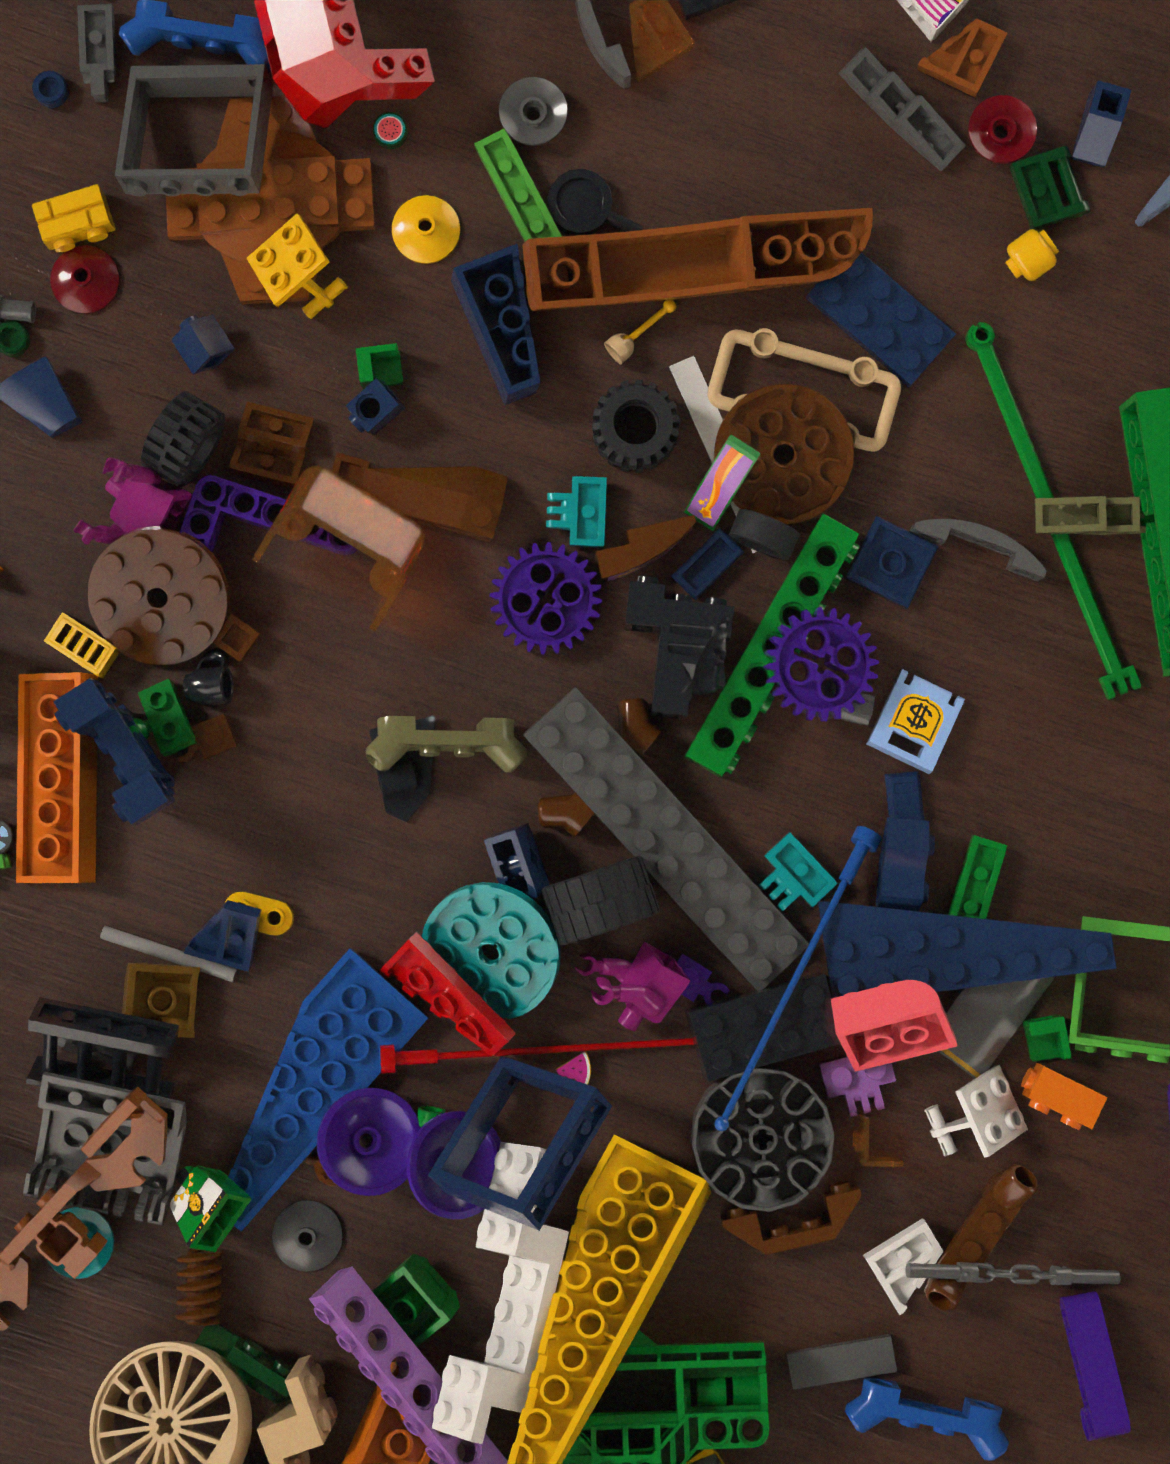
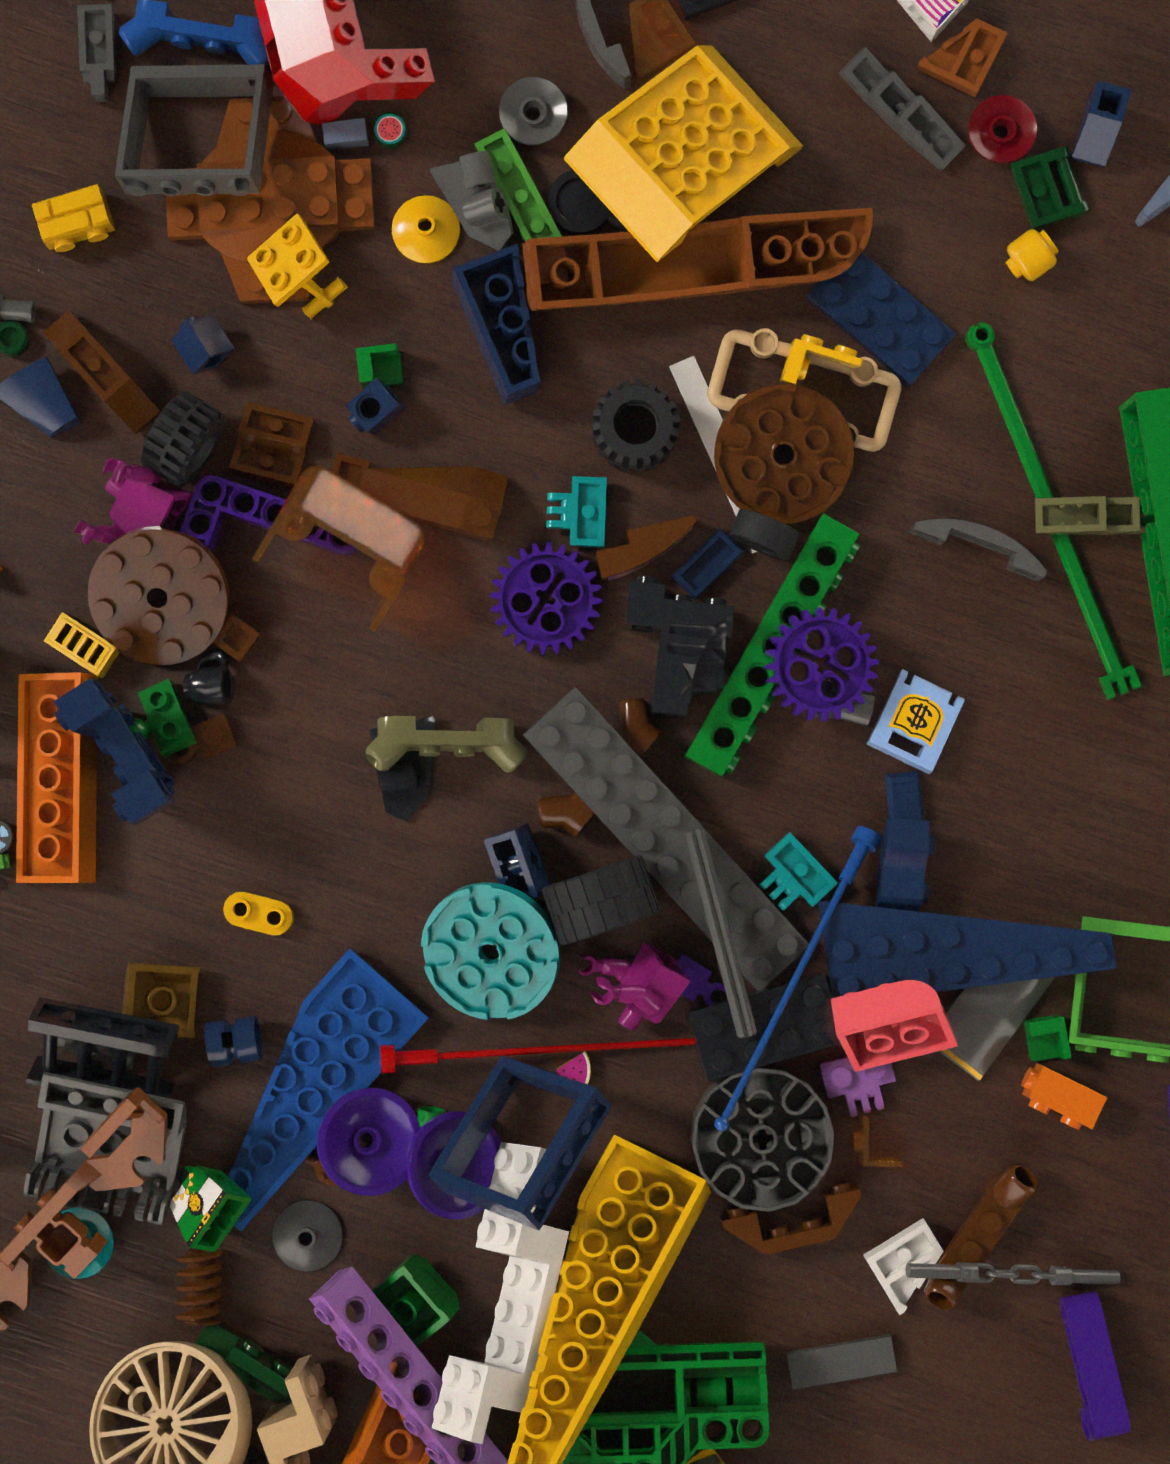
(50, 89): dark blue tile -> none
(96, 290): dark red dish -> none
(101, 372): none -> reddish brown slope
(167, 953): light grey bar -> none
(228, 936): dark blue wing -> none
(246, 1041): none -> dark blue wheel
(345, 134): none -> sand blue piece
(450, 997): red wing -> none
(476, 198): none -> dark grey panel
(622, 346): hinge -> none
(680, 149): none -> yellow slope
(721, 933): none -> dark grey axle
(722, 482): slope -> none
(797, 365): none -> yellow bracket
(891, 562): dark blue tile -> none
(977, 1419): blue plate -> none
(978, 878): green plate -> none
(988, 1111): white plate -> none

